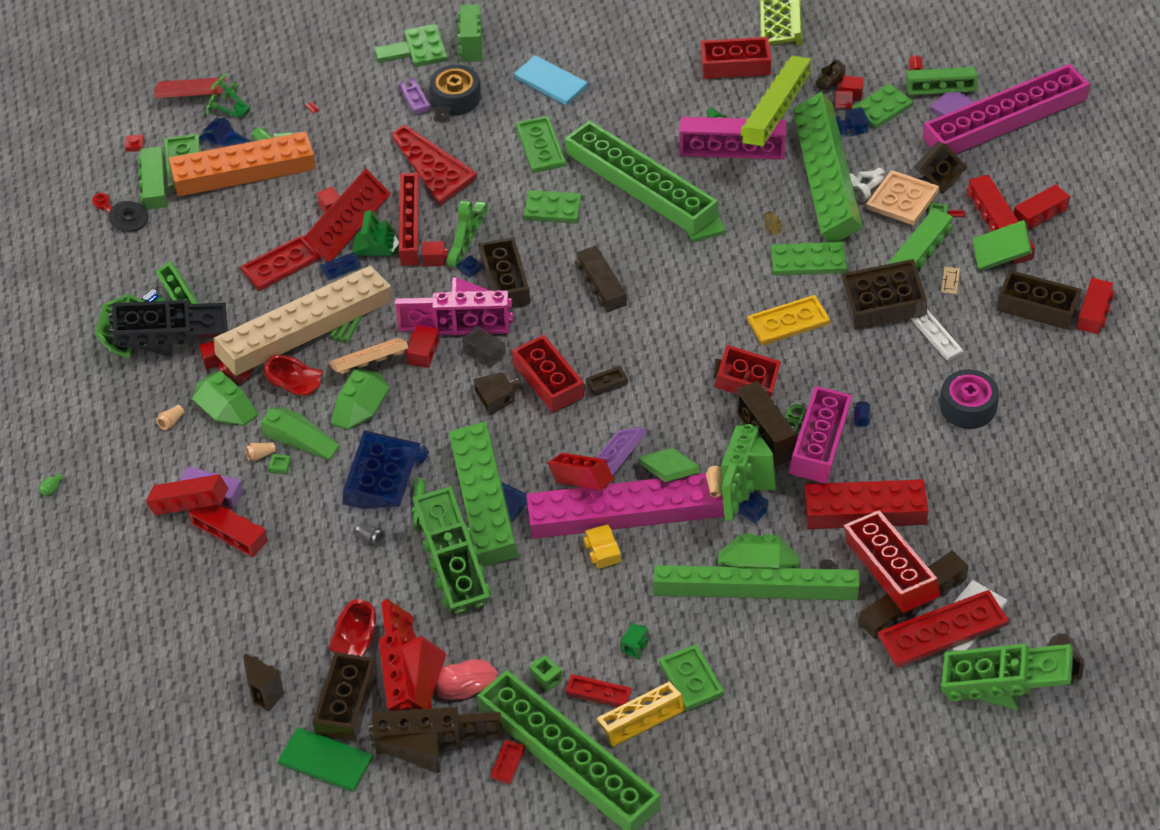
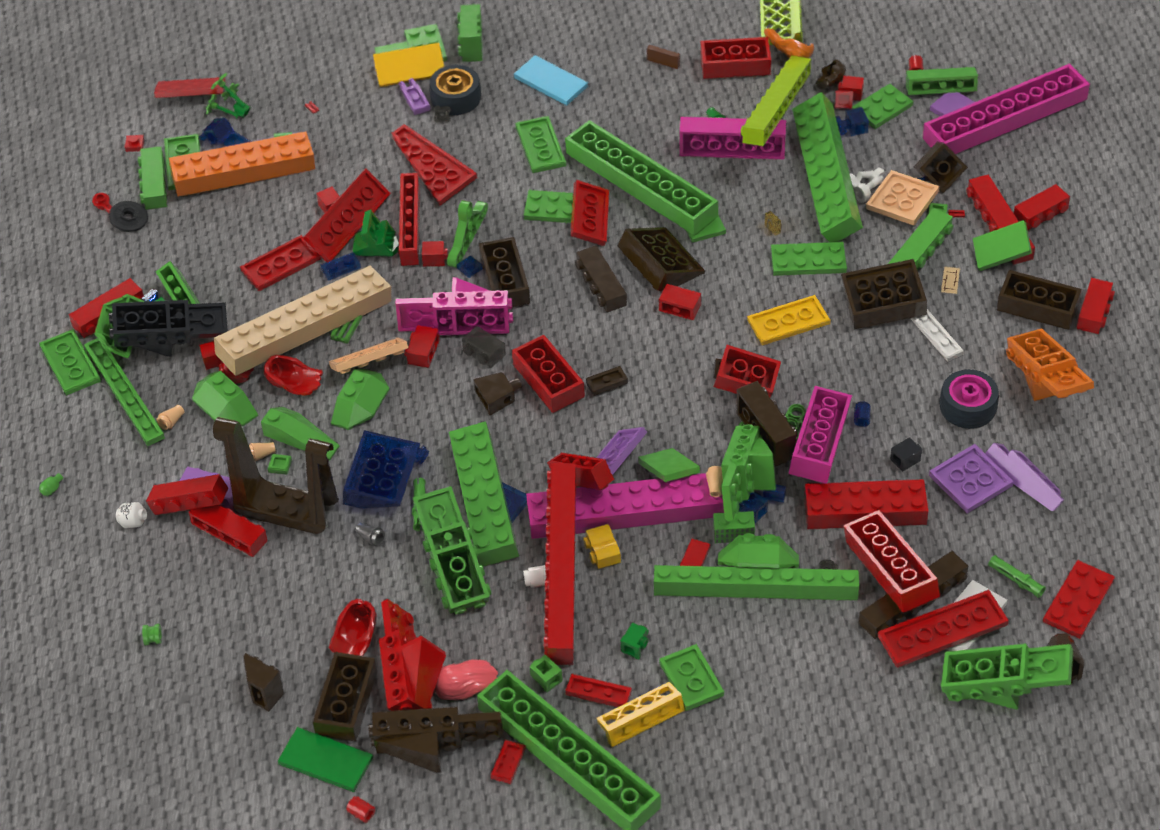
(70, 362): none -> bright green tile
(86, 317): none -> red brick
(124, 392): none -> bright green plate
(131, 515): none -> white head
(152, 634): none -> bright green wheel
(260, 134): bright green piece -> none
(272, 501): none -> dark brown piece
(360, 809): none -> red piece
(408, 63): none -> yellow tile
(535, 576): none -> white brick
(560, 564): none -> red brick
(590, 213): none -> red plate
(659, 256): none -> dark brown slope
(663, 56): none -> reddish brown tile
(680, 302): none -> red brick
(695, 553): none -> red tile
(728, 530): none -> bright green brick
(775, 495): none -> clear blue piece
(789, 46): none -> orange hair
(906, 454): none -> black brick
(971, 478): none -> medium lavender plate
(1024, 581): none -> bright green pin
(1026, 475): none -> medium lavender wedge
(1047, 366): none -> orange wedge
(1078, 599): none -> red plate

